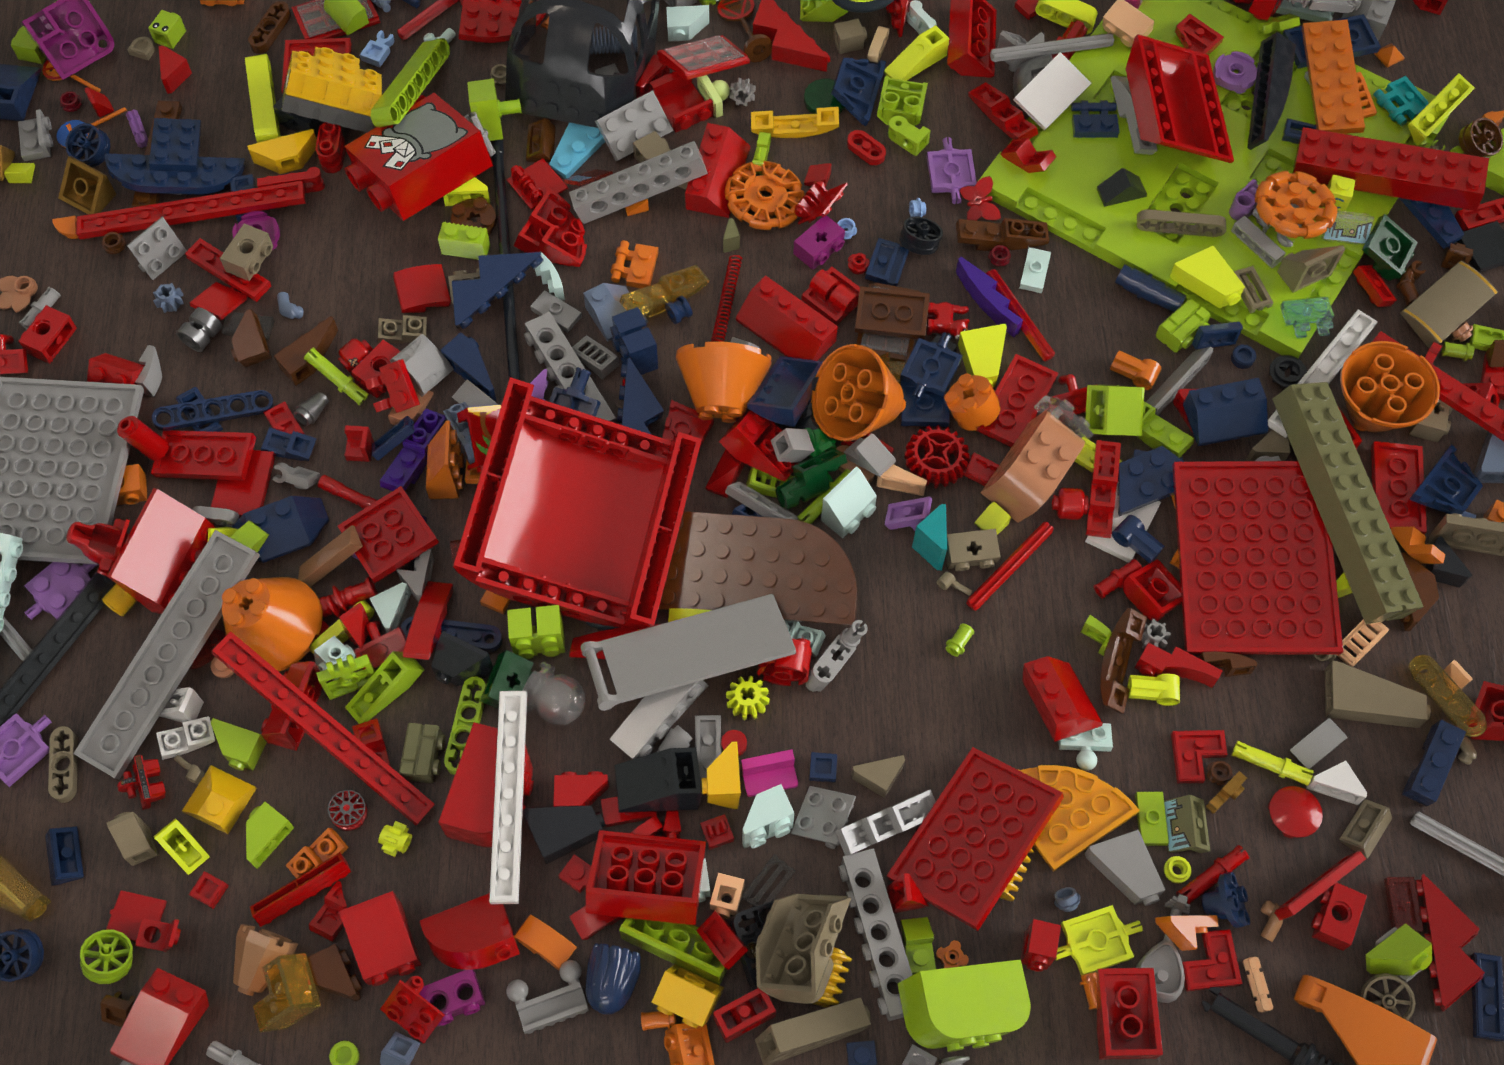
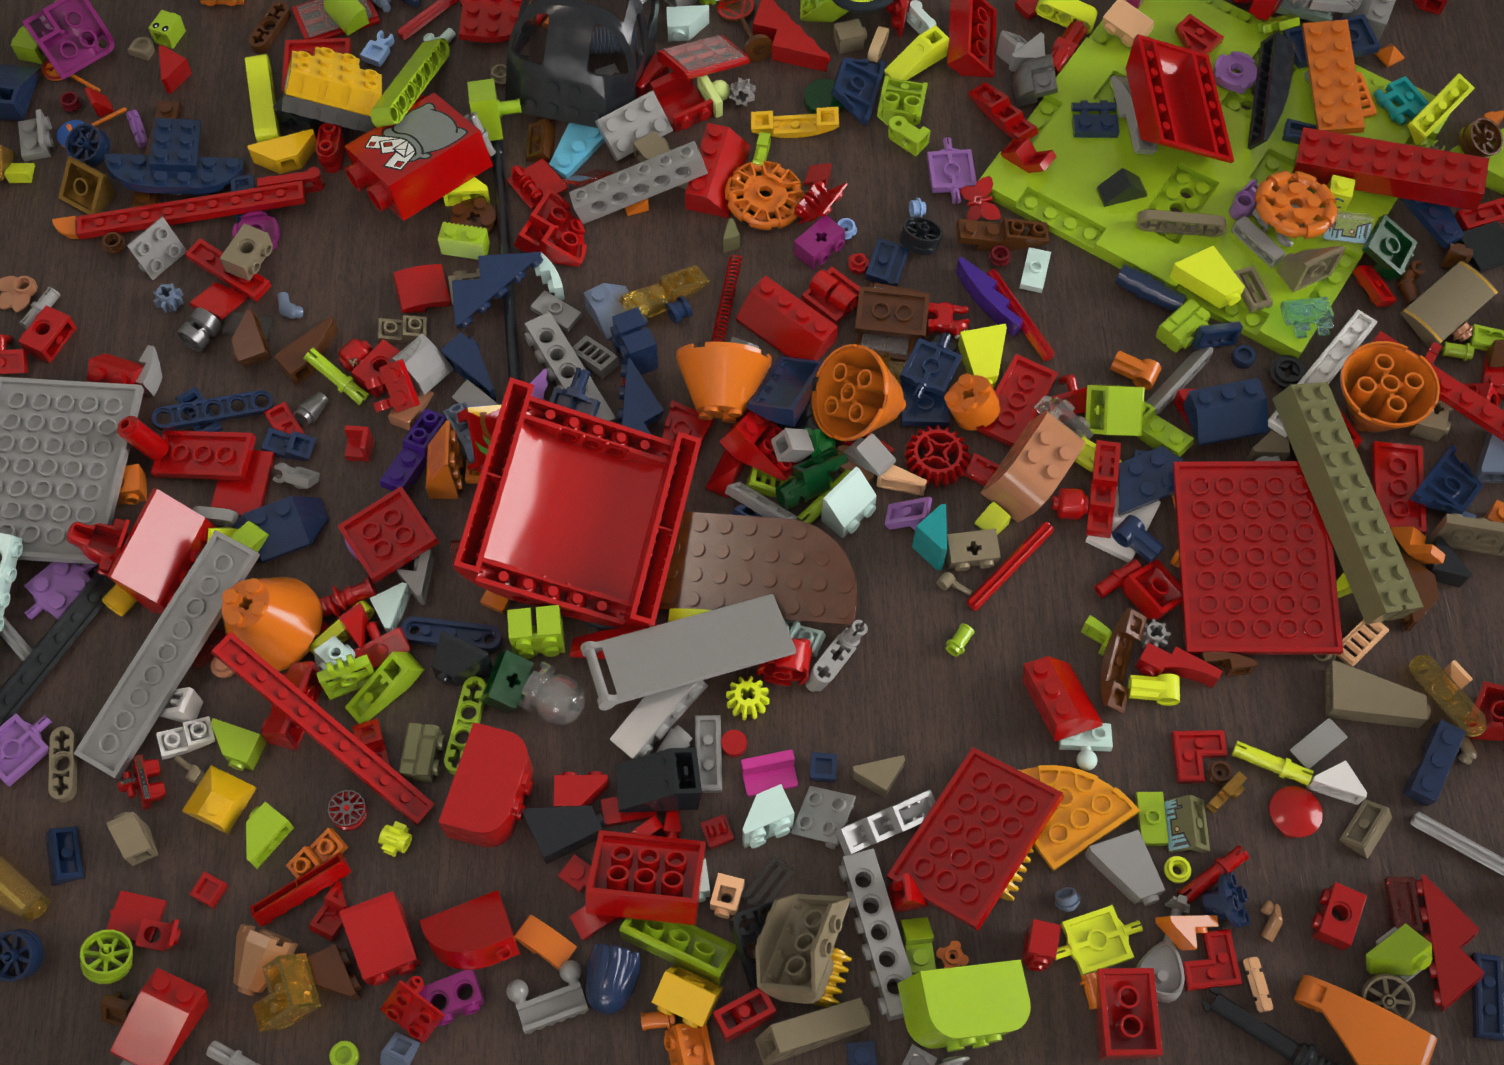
(182, 846): neon yellow slope -> none
(330, 557): medium nougat slope -> none
(340, 490): red piece -> none
(392, 438): dark blue tile -> none
(427, 620): red slope -> none
(508, 798): white tile -> none
(642, 264): orange plate -> none
(722, 940): red plate -> none
(723, 779): yellow slope -> none
(869, 148): red plate -> none
(1051, 47): light grey axle -> none
(1052, 91): white tile -> none
(1319, 885): red tile -> none

